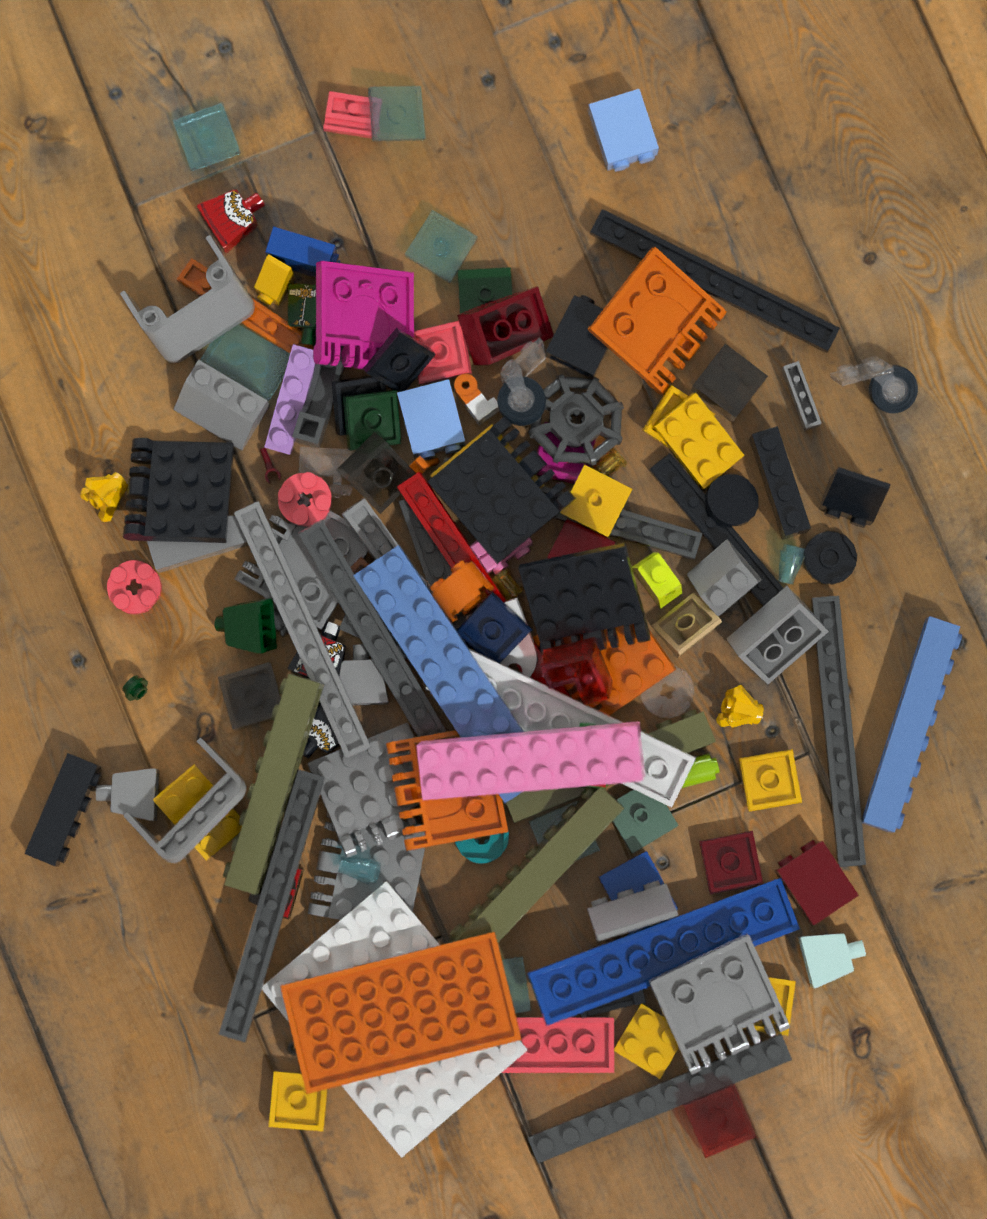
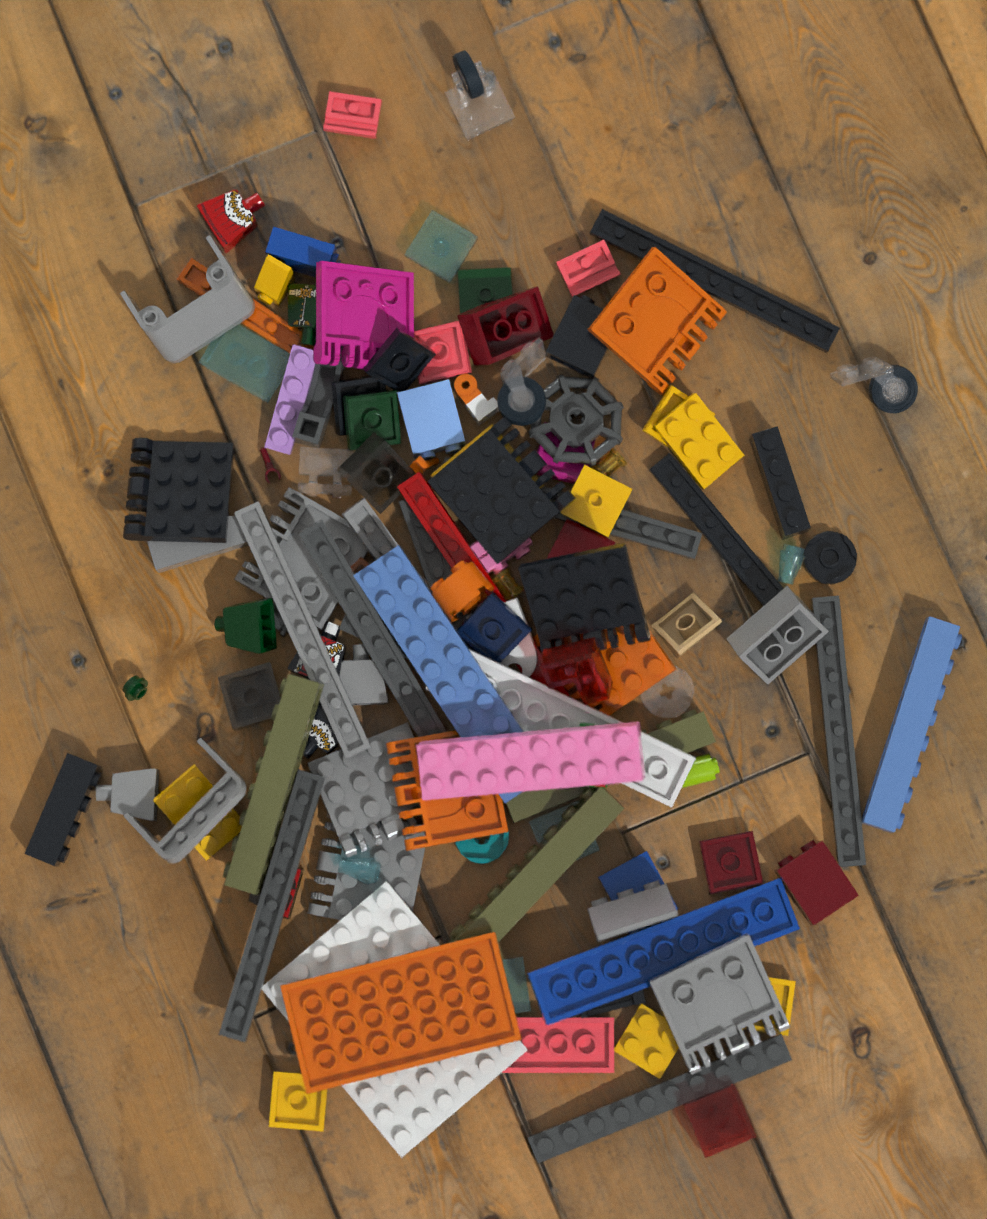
(104, 494): yellow rock -> none
(124, 599): coral plate -> none
(206, 137): clear light blue plate -> none
(220, 405): light grey slope -> none
(308, 484): coral plate -> none
(396, 113): clear light blue tile -> none
(476, 97): none -> clear plate
(588, 268): none -> coral plate
(623, 130): light blue brick -> none
(642, 820): sand green plate -> none
(658, 579): neon yellow torso -> none
(723, 578): light grey slope -> none
(729, 383): clear smoke brick -> none
(732, 500): black tile -> none
(739, 709): yellow rock -> none
(770, 780): yellow plate -> none
(801, 396): light grey piece -> none
(828, 957): light aqua torso -> none
(853, 497): black slope -> none

